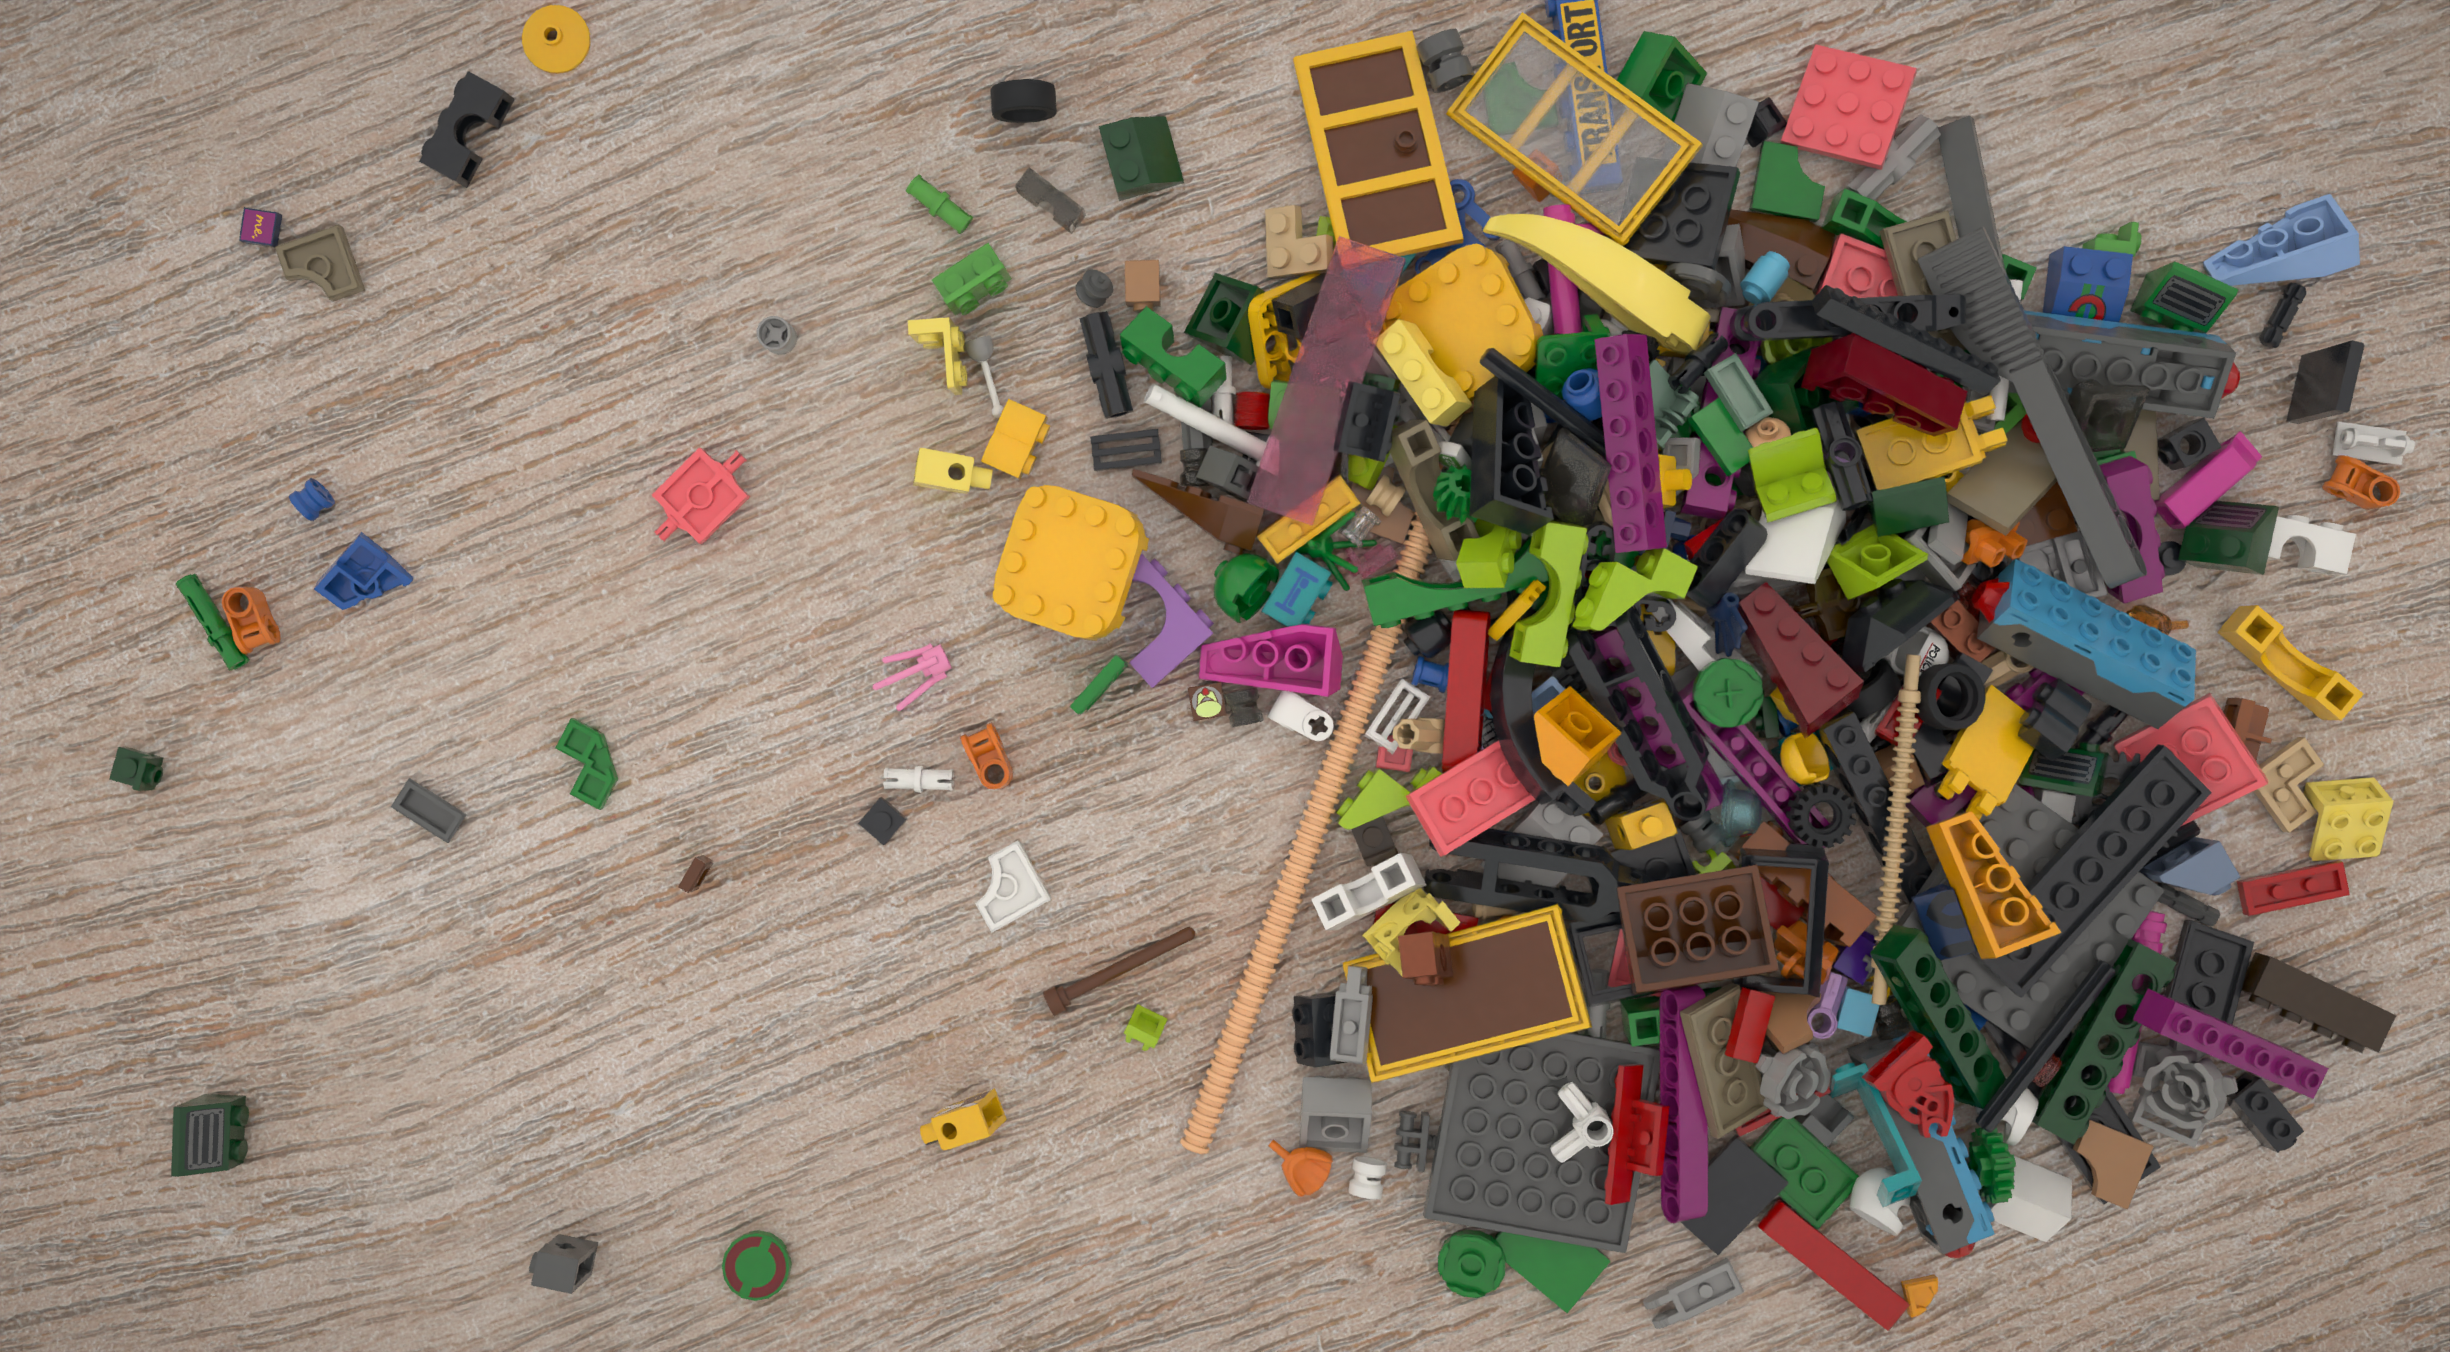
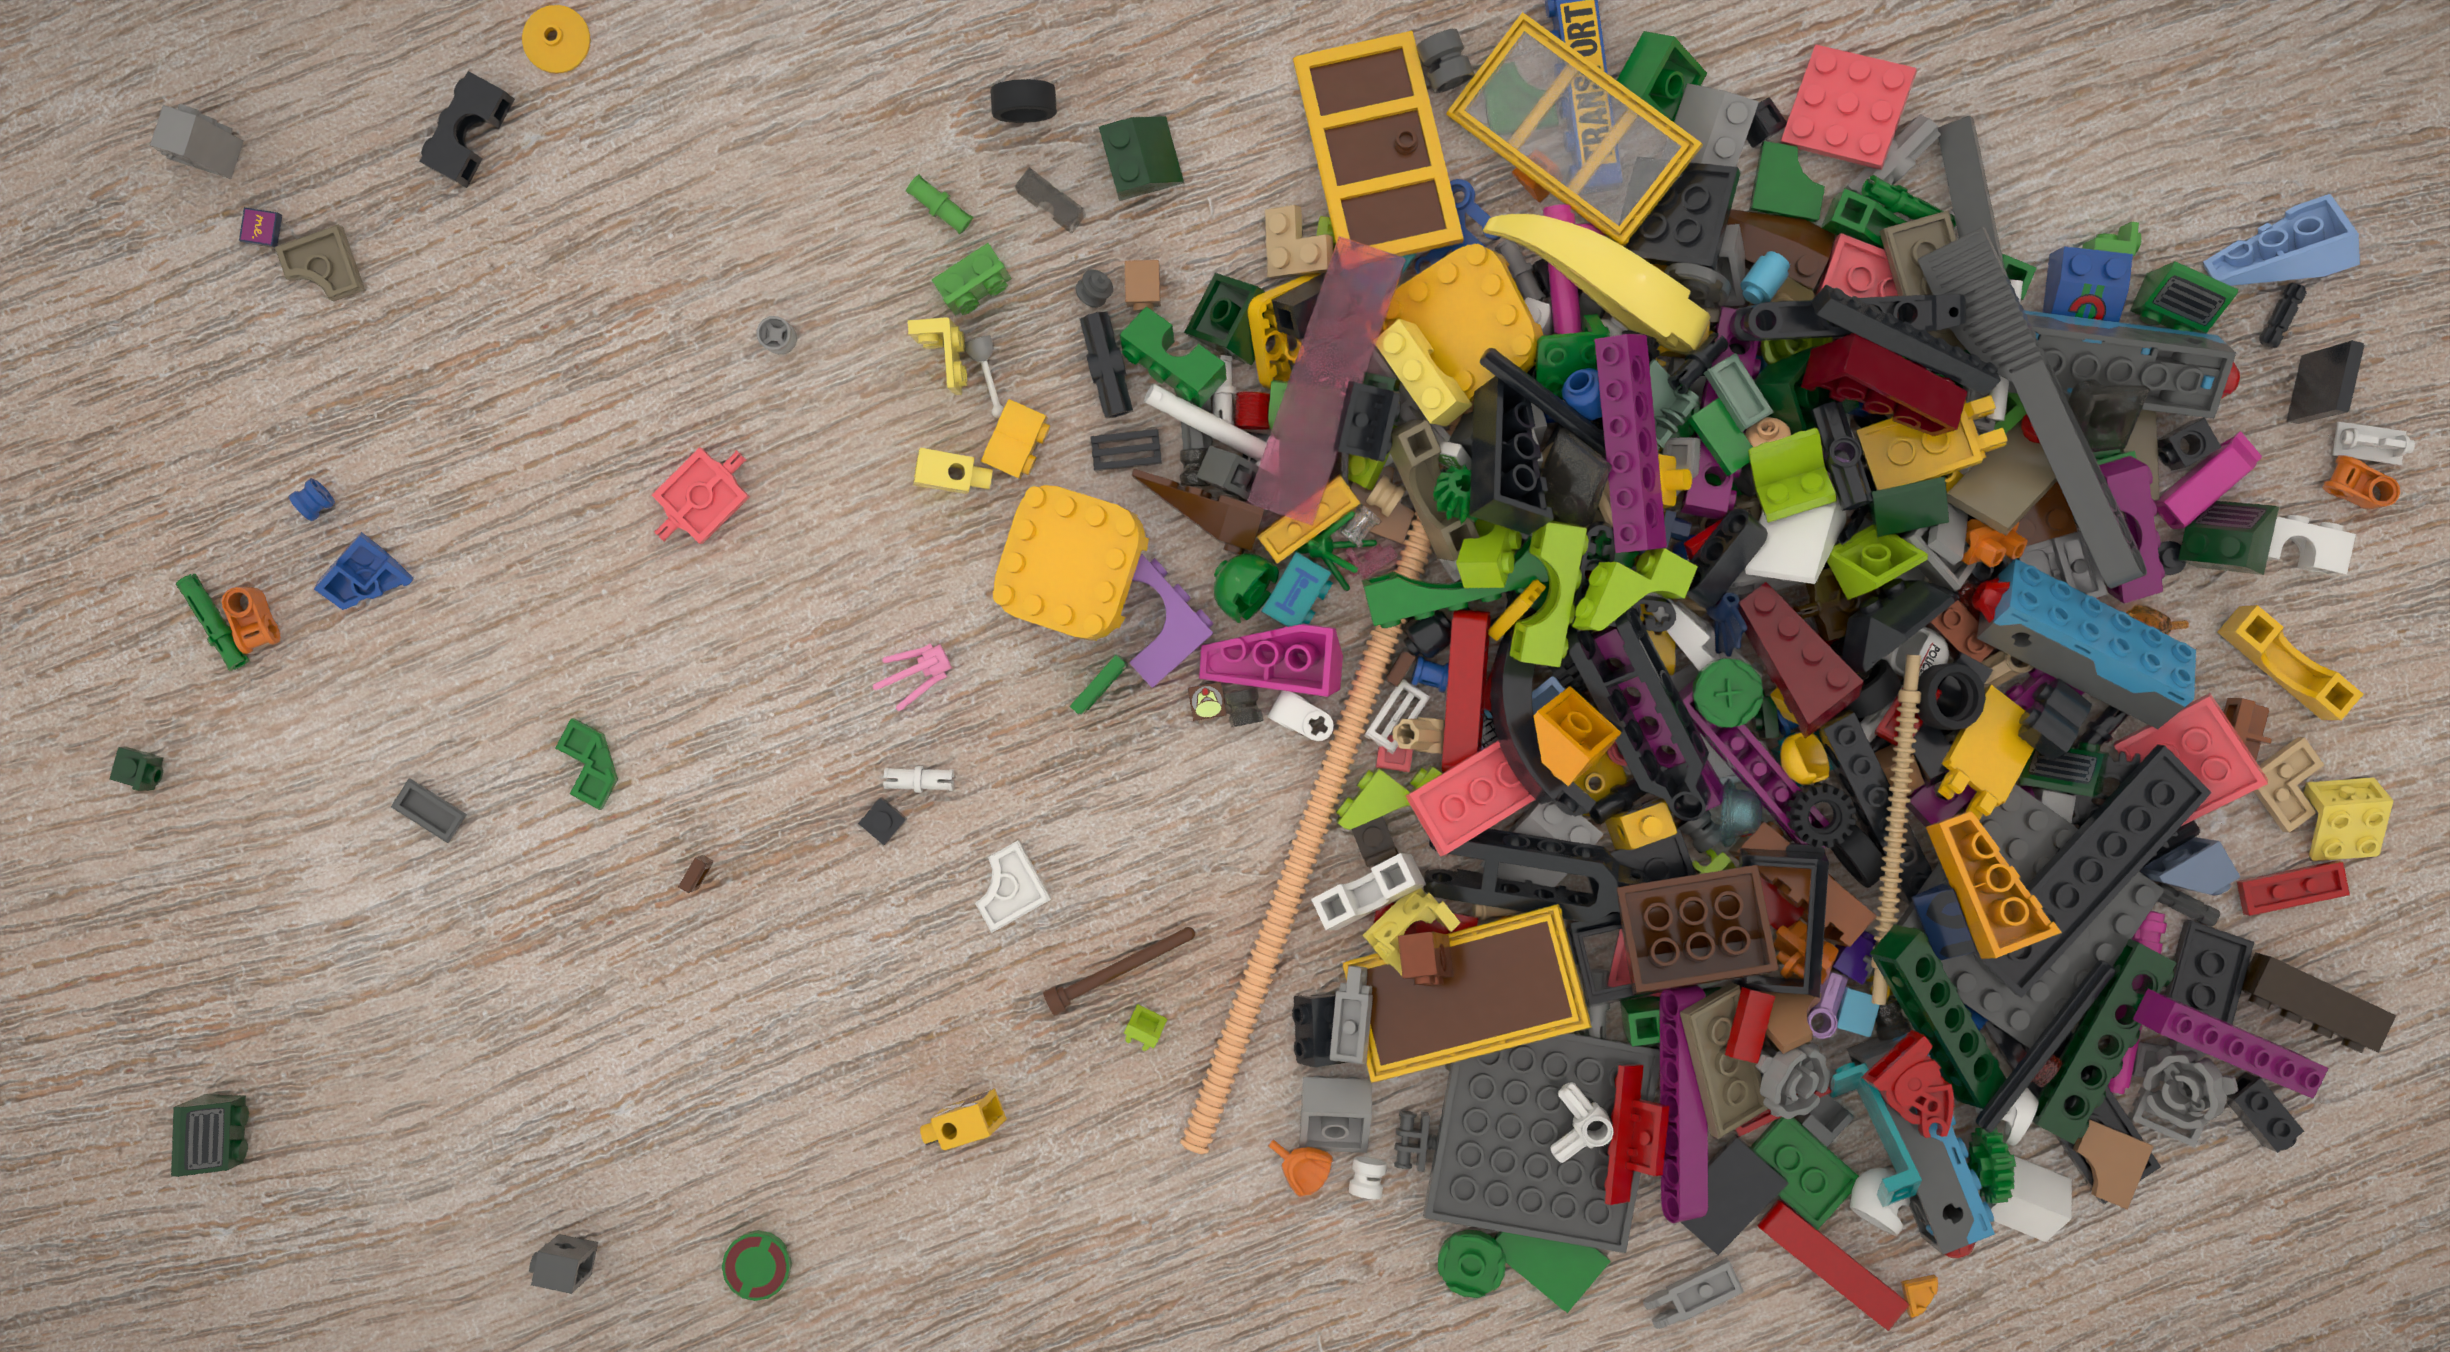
(196, 140): none -> light grey wedge
(987, 755): orange piece -> none
(1399, 668): none -> reddish brown tile
(1860, 857): none -> black tyre
(1899, 200): none -> green pin

